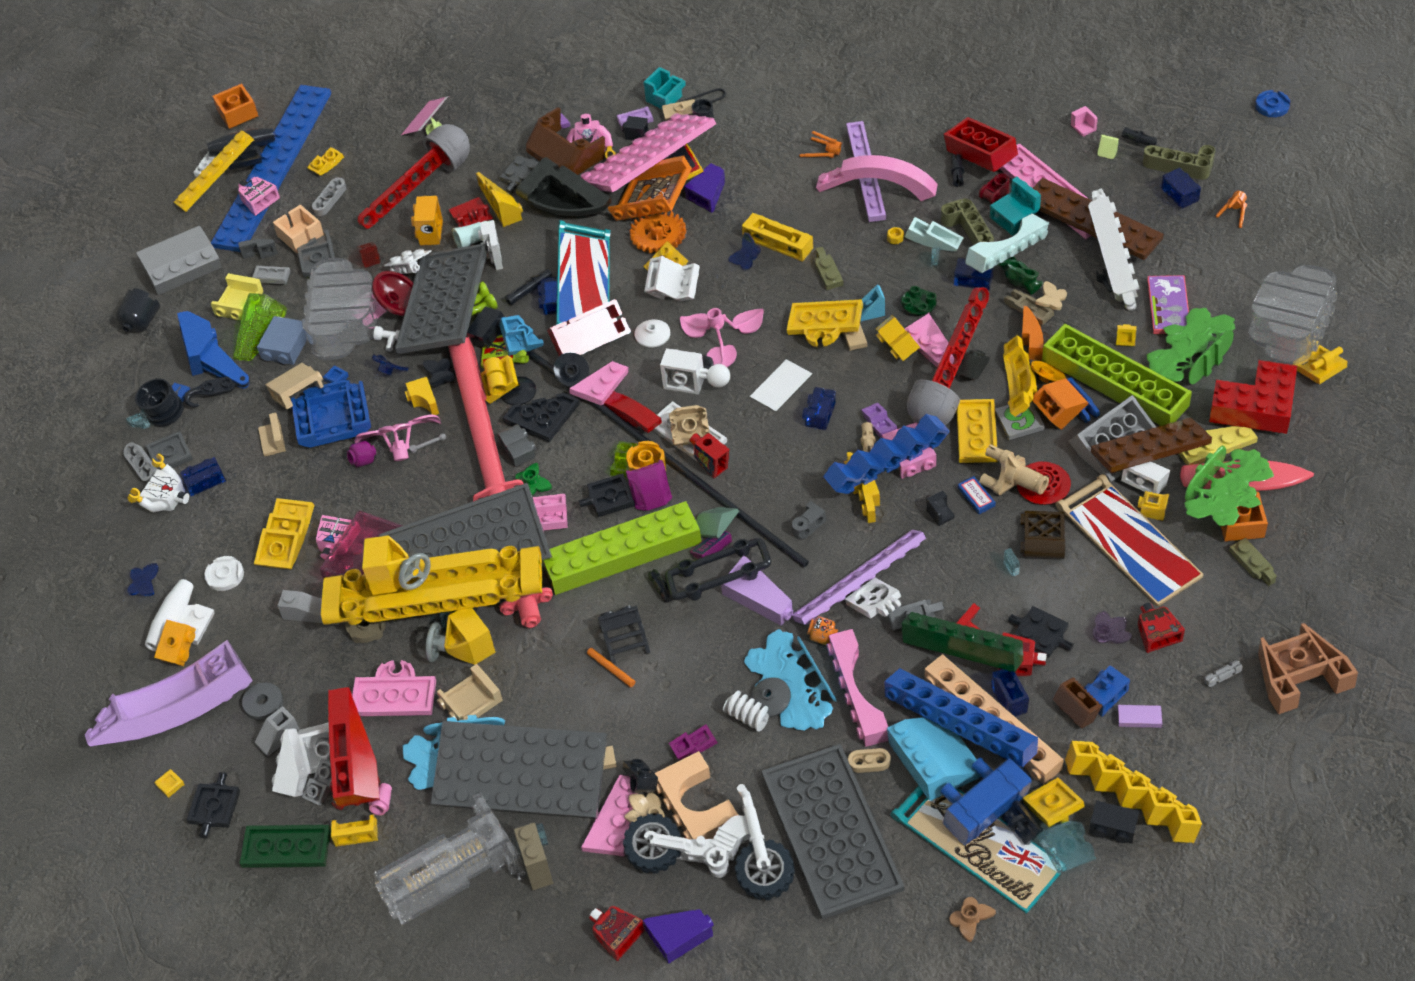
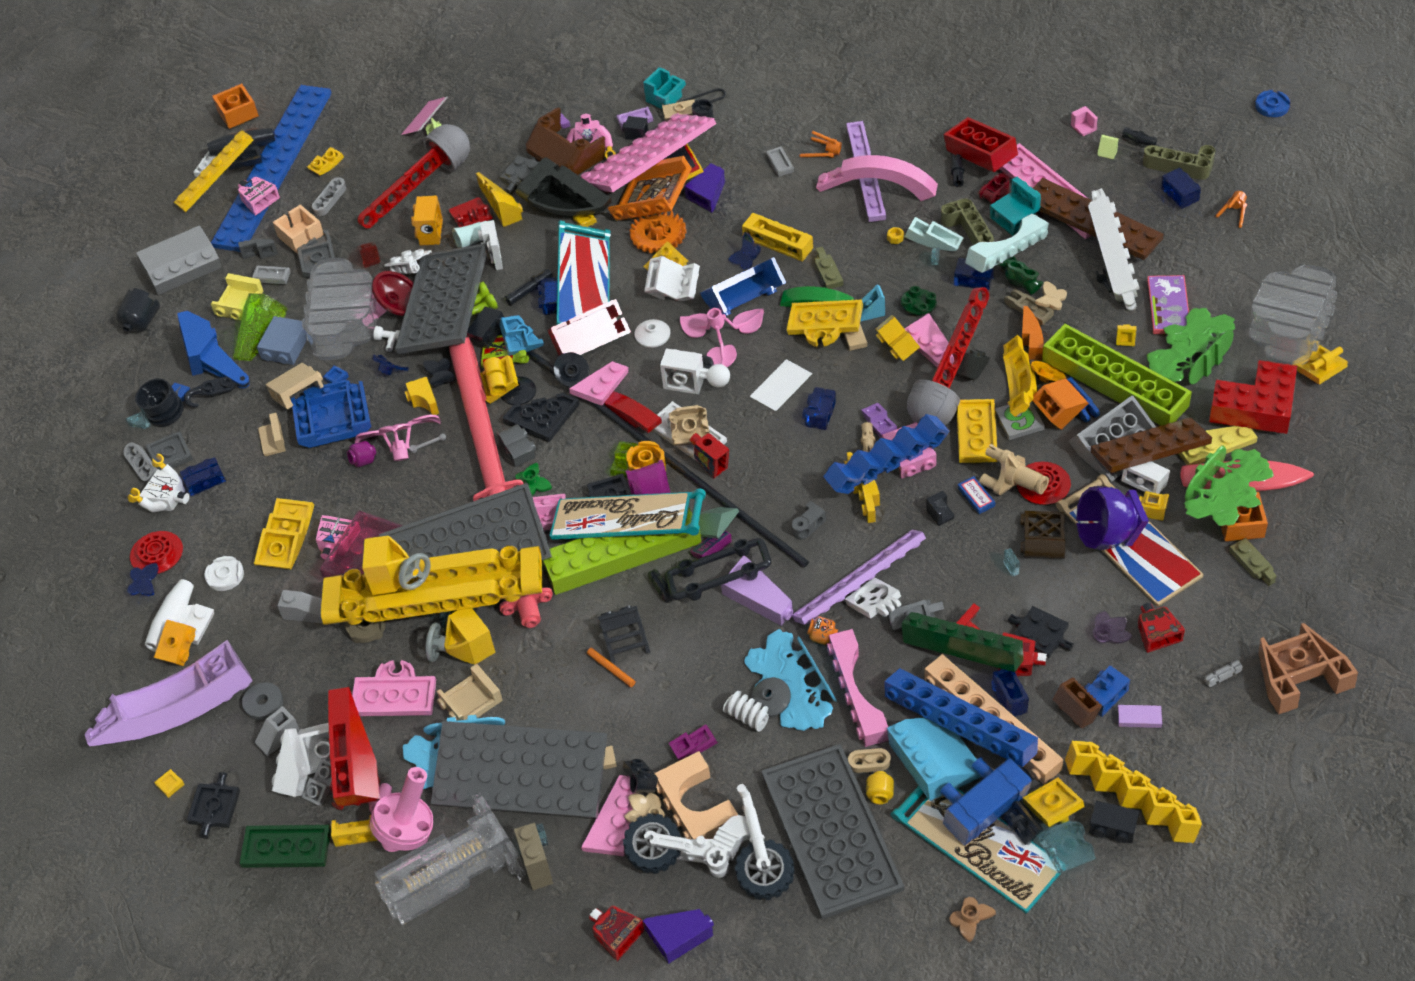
(154, 548): none -> red wheel
(402, 818): none -> bright pink piece
(585, 220): none -> yellow tile
(626, 515): none -> flag
(744, 287): none -> blue windscreen
(779, 161): none -> light grey tile
(811, 294): none -> green slope
(879, 787): none -> yellow head
(1118, 517): none -> dark purple plate

